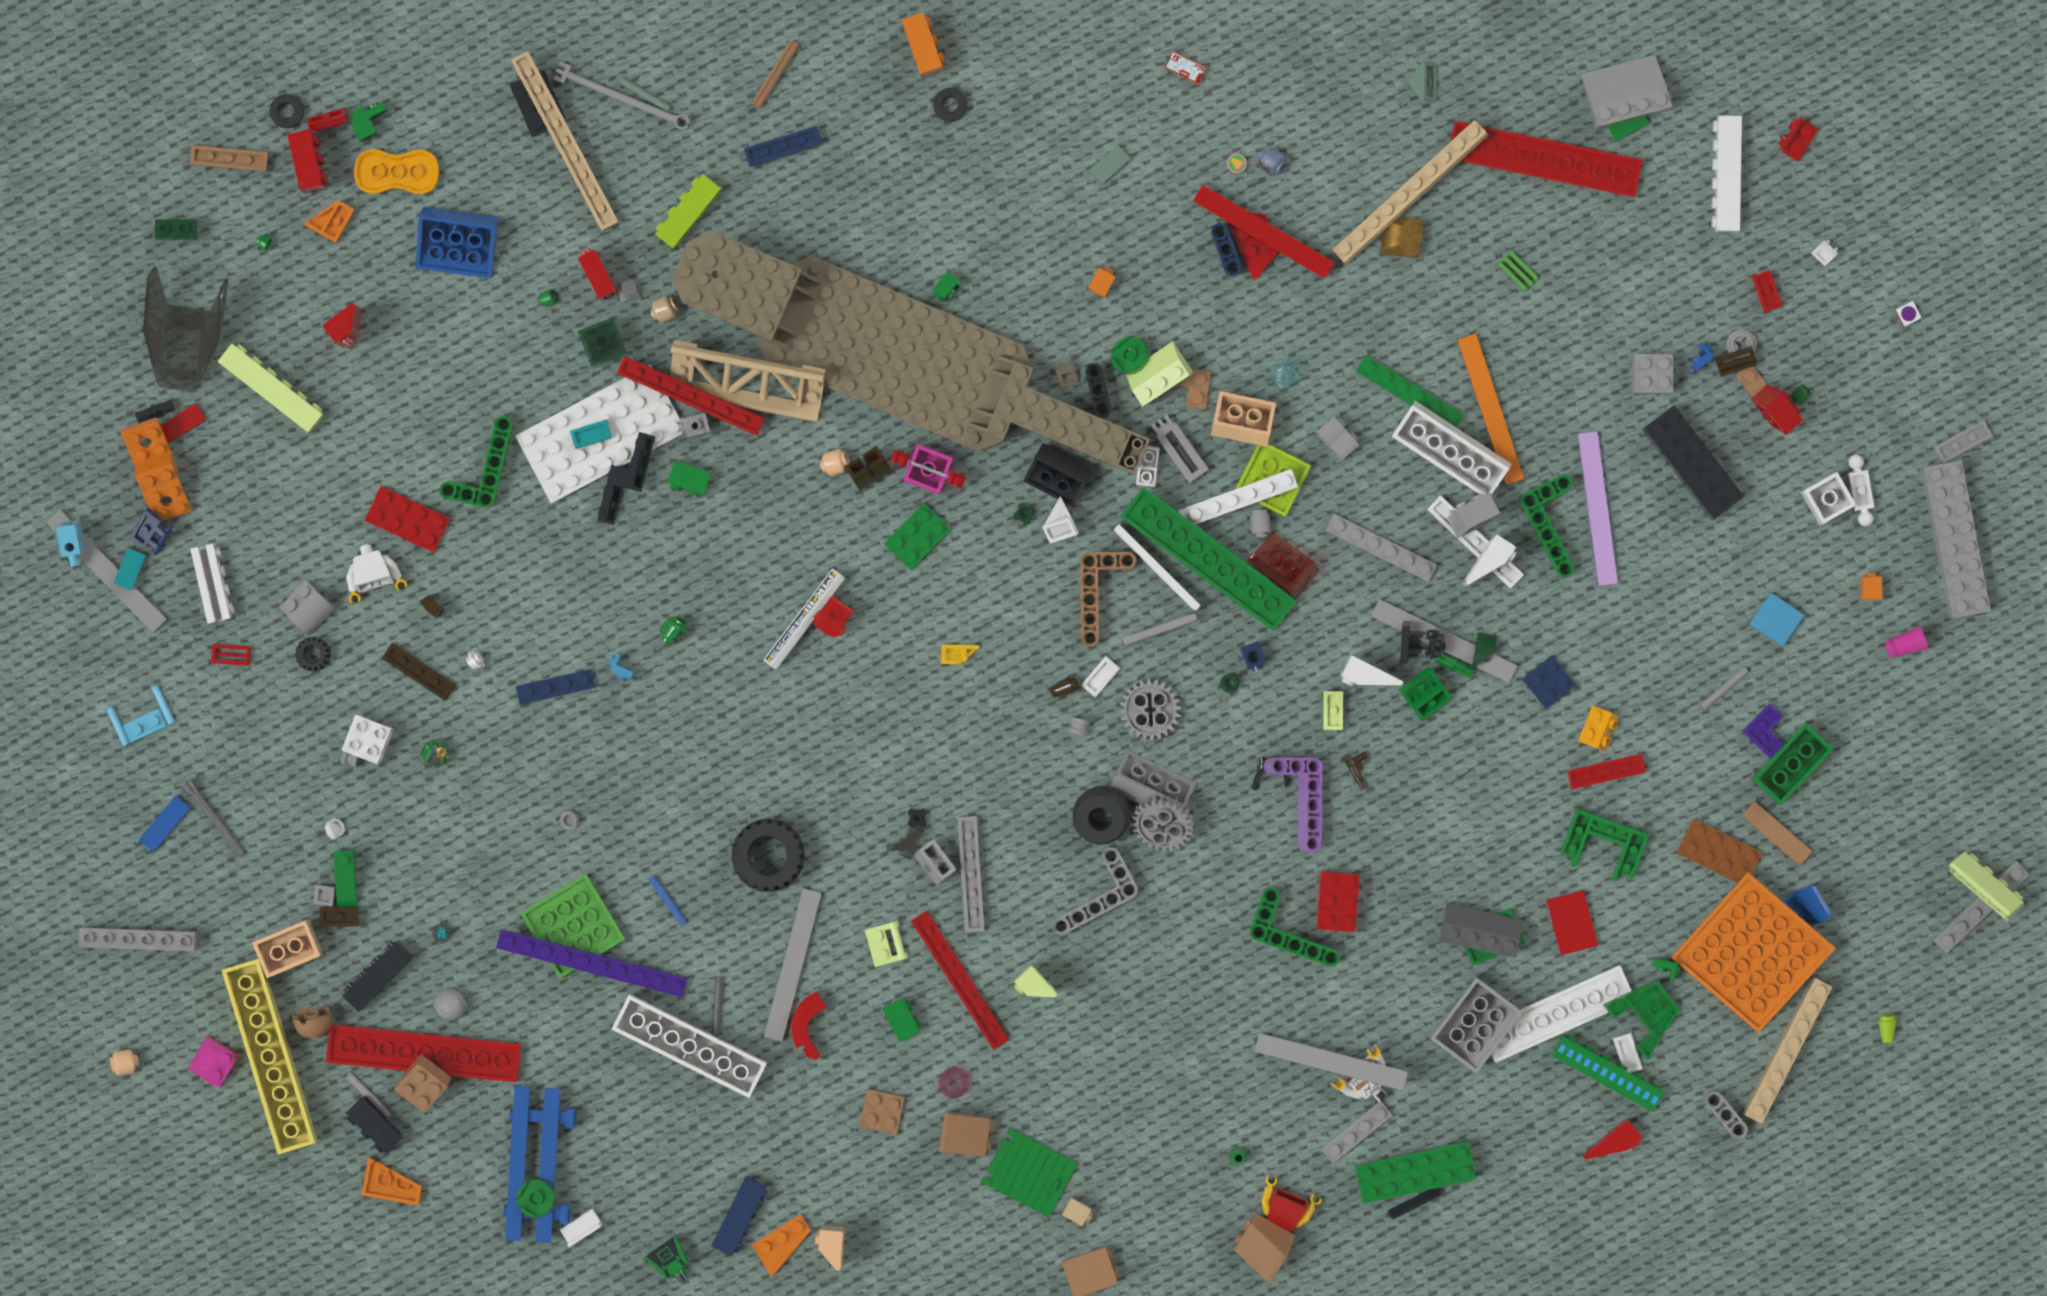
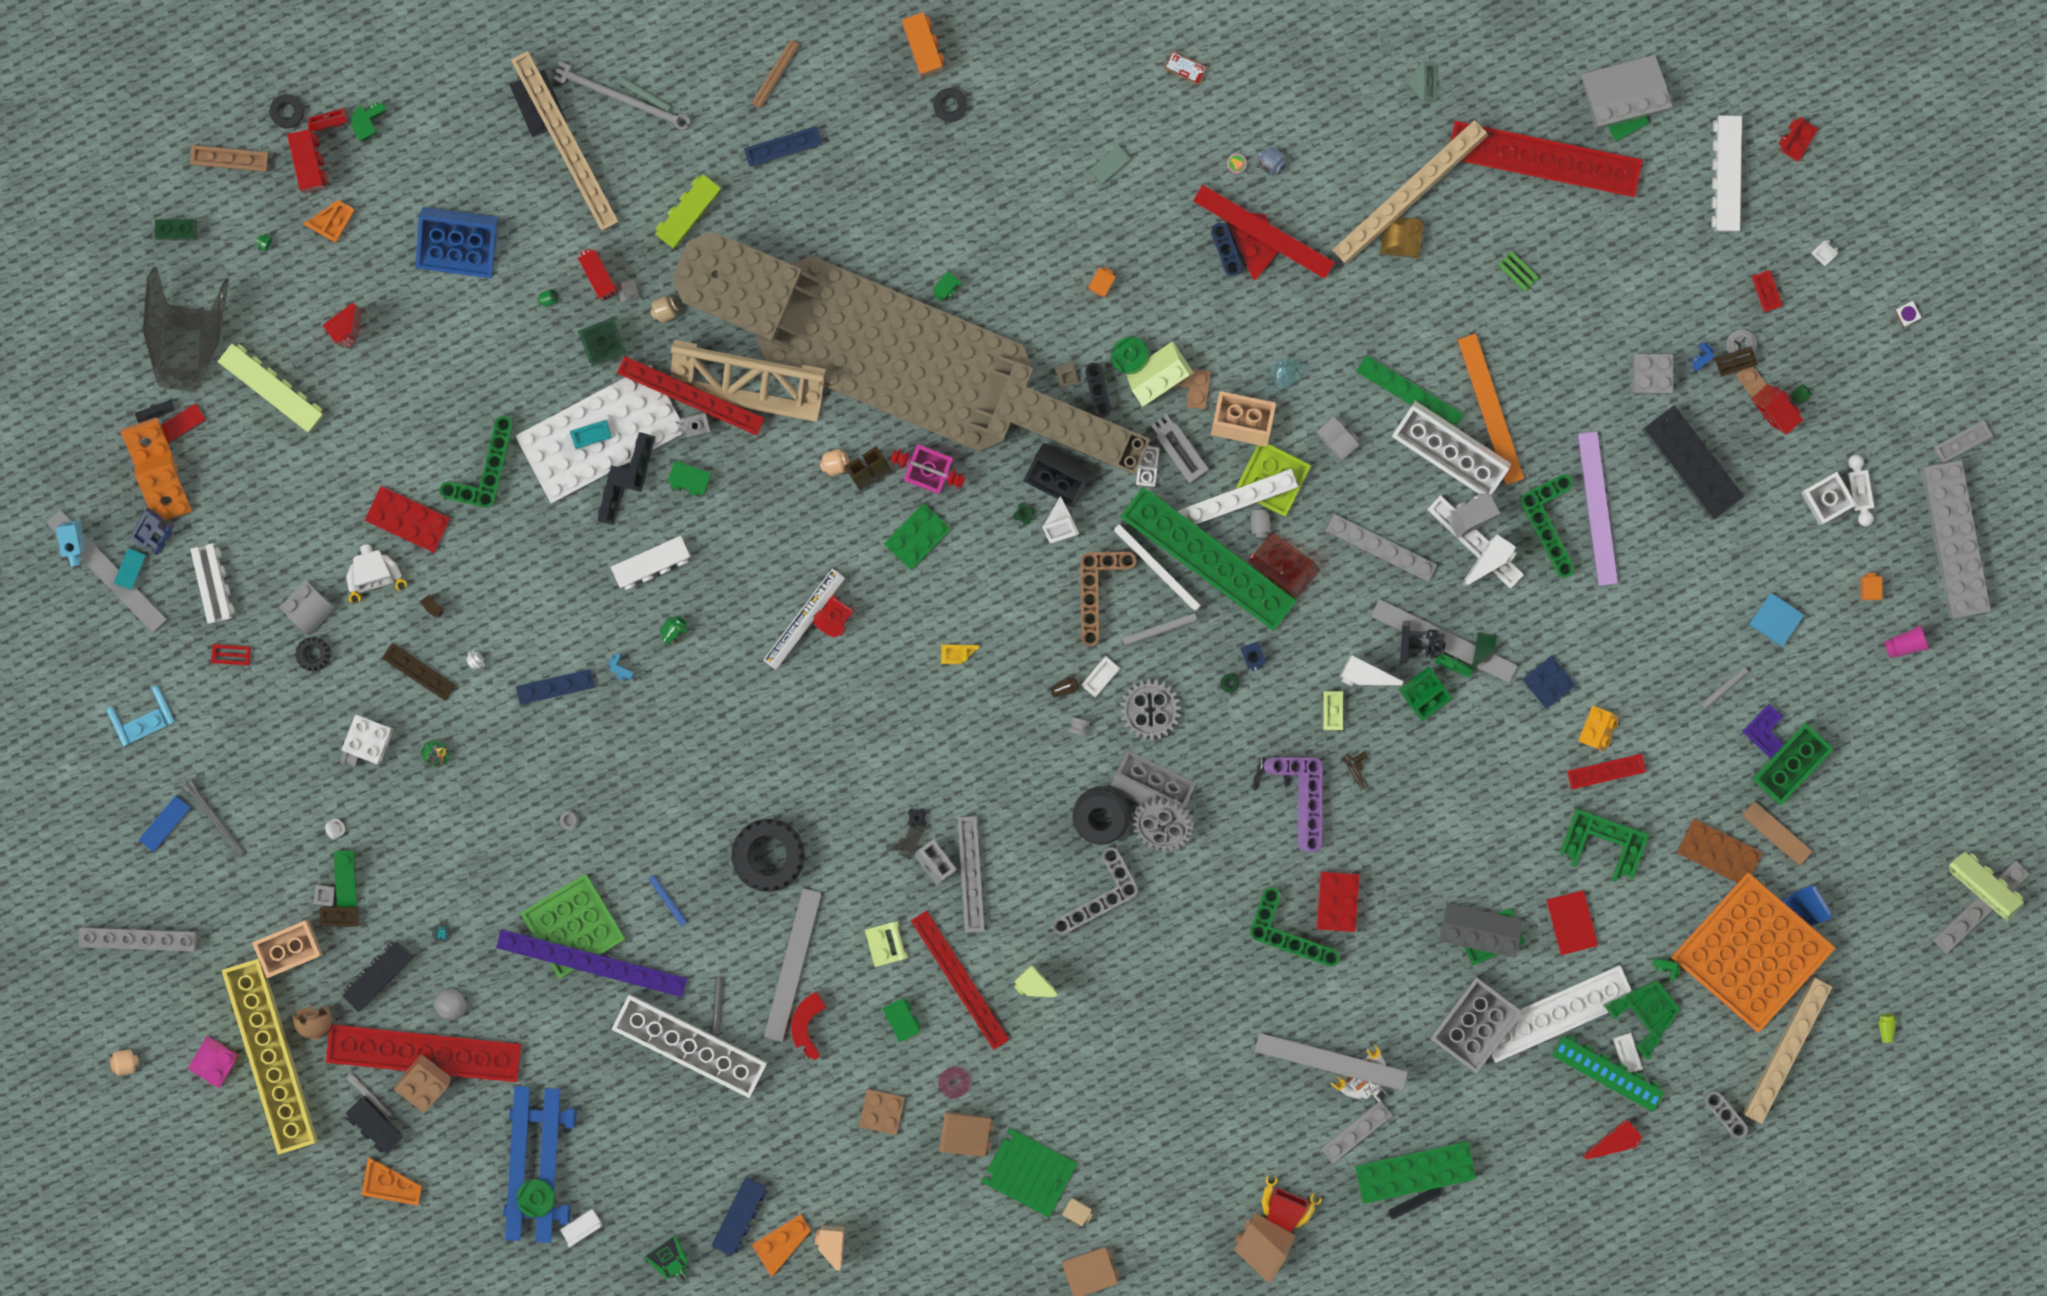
(381, 171): light orange plate -> none
(650, 562): none -> white brick
(1235, 1151): green cone -> none

